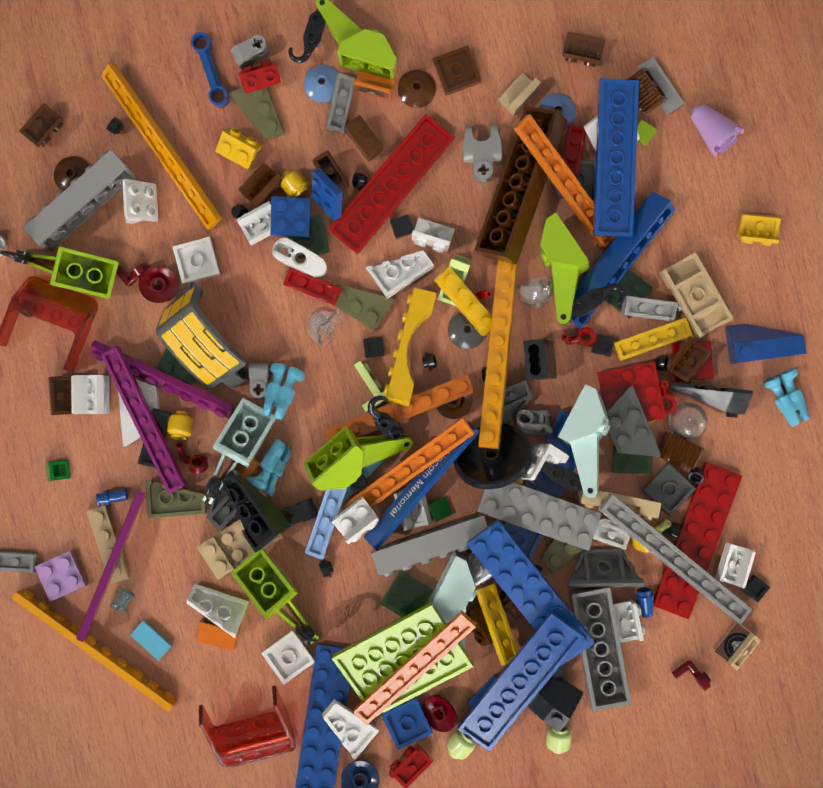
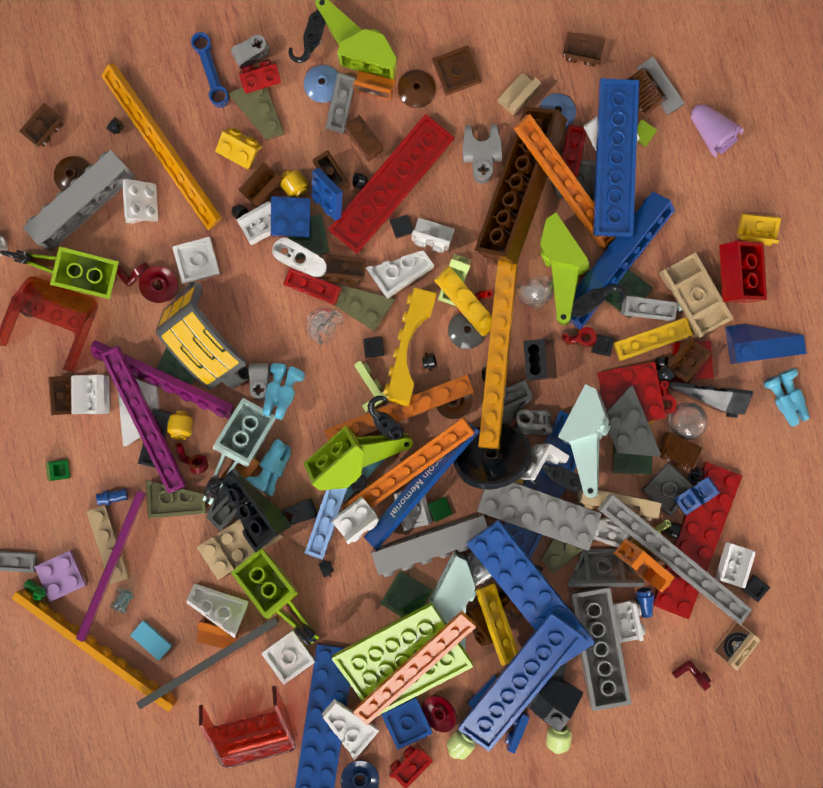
(38, 591): none -> green arm
(207, 663): none -> dark grey tile
(345, 269): none -> reddish brown bracket
(513, 738): none -> blue plate
(634, 557): none -> orange panel
(665, 373): none -> black hinge
(697, 495): none -> blue slope
(743, 272): none -> red brick

